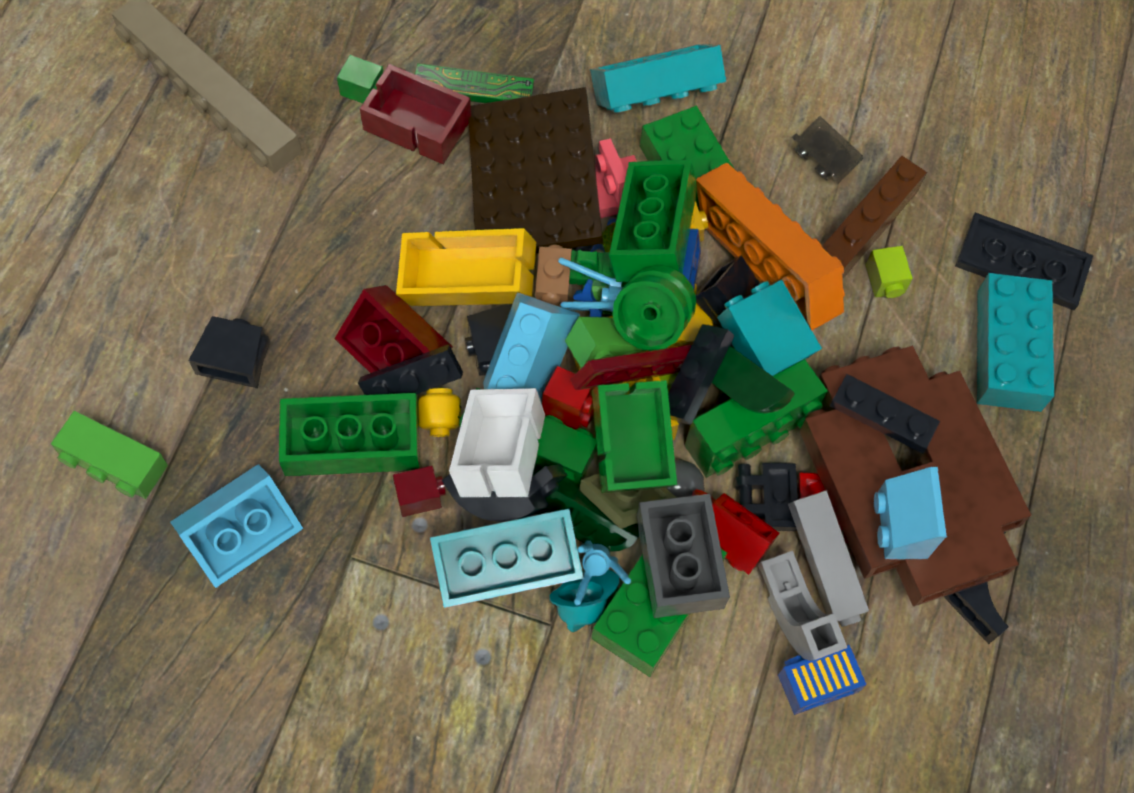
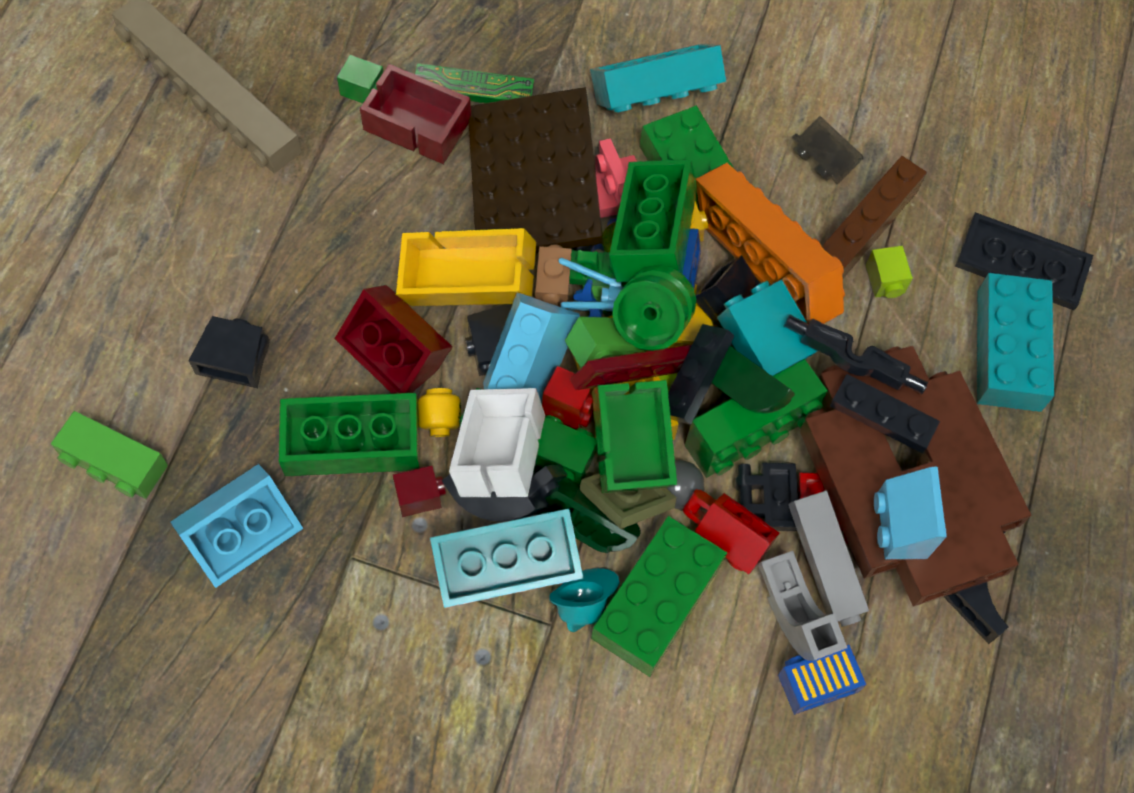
(414, 374): black plate -> none
(596, 563): medium azure plant -> none
(682, 556): dark grey brick -> none
(839, 348): none -> black piece

